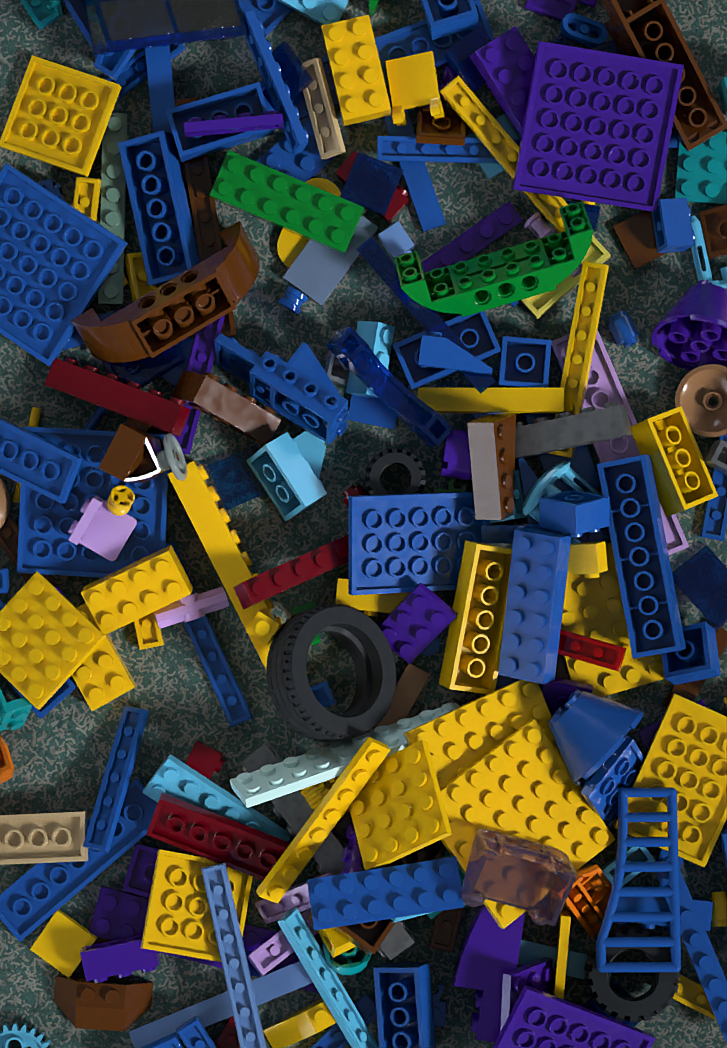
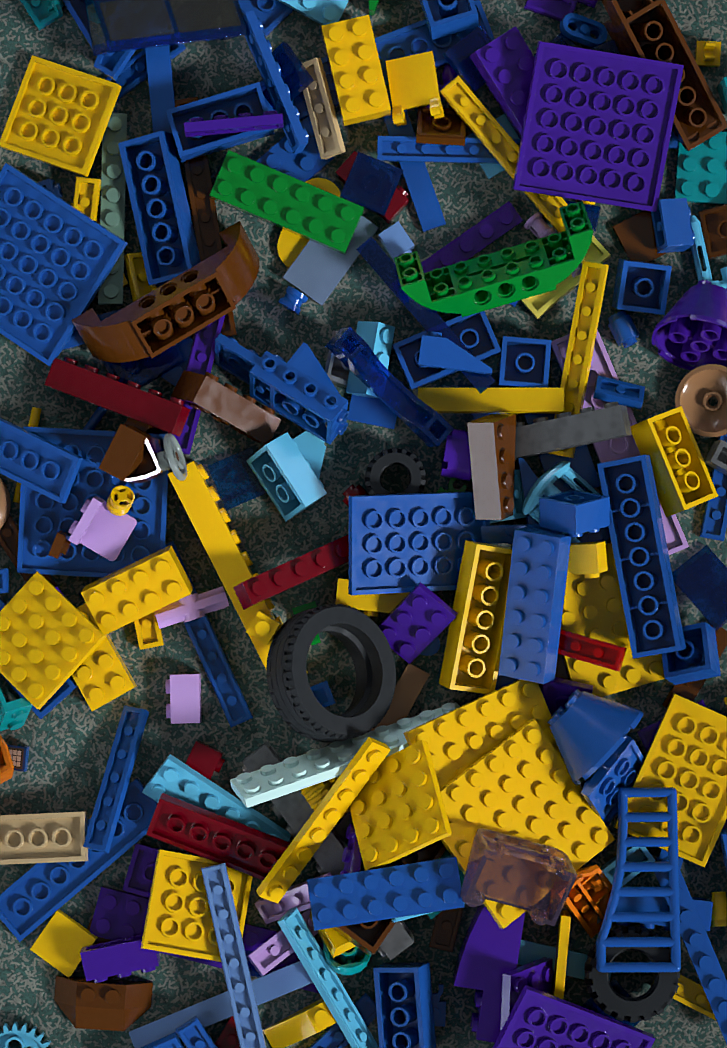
(19, 757): none -> slope
(60, 545): none -> reddish brown plate
(184, 698): none -> lavender brick
(619, 391): none -> blue plate
(641, 286): none -> blue brick
(708, 53): none -> yellow tile

